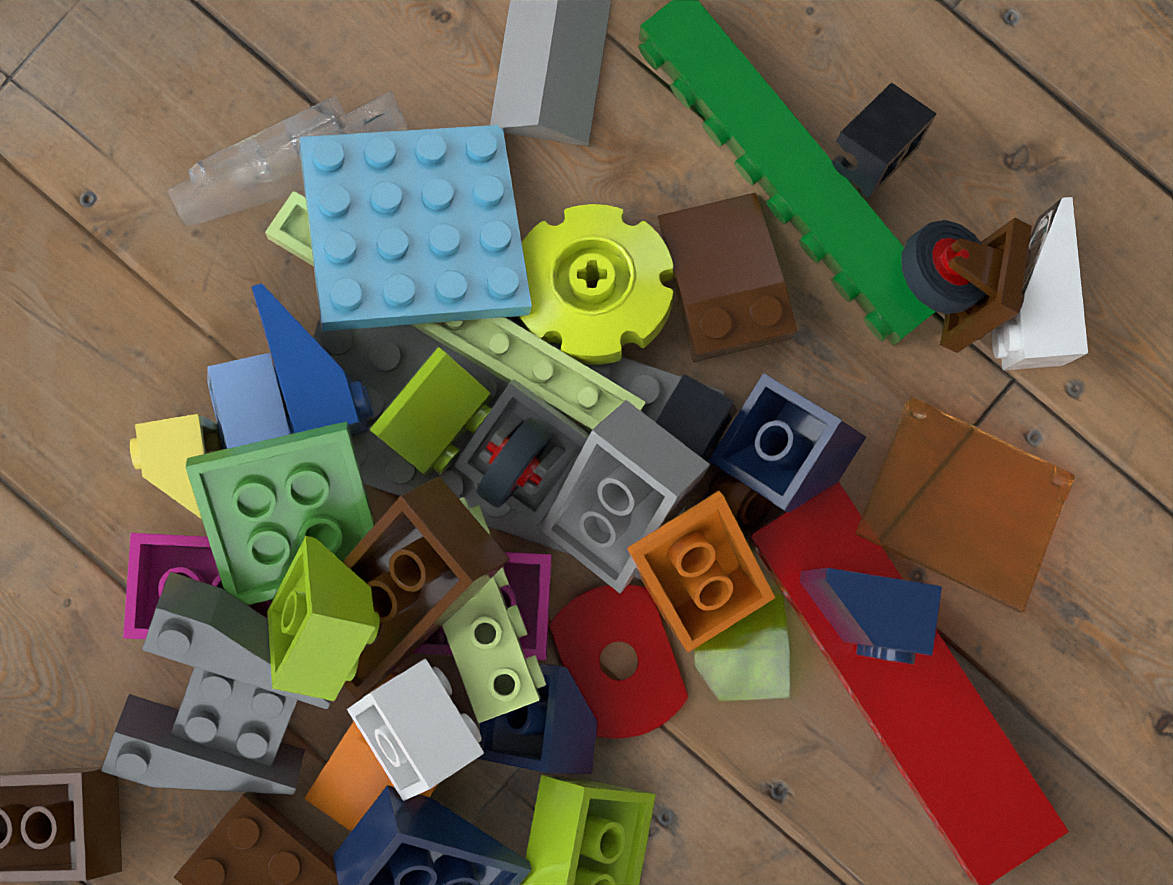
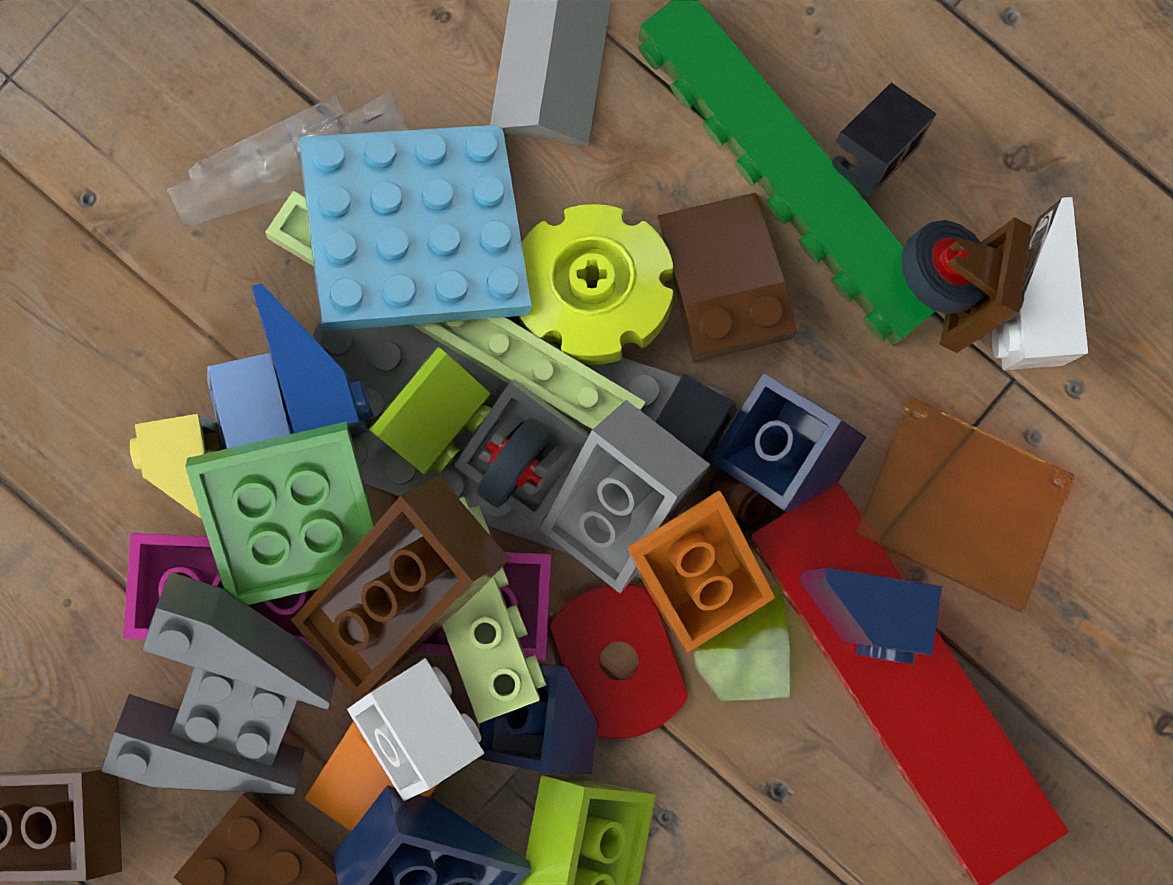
(319, 624): lime slope -> none

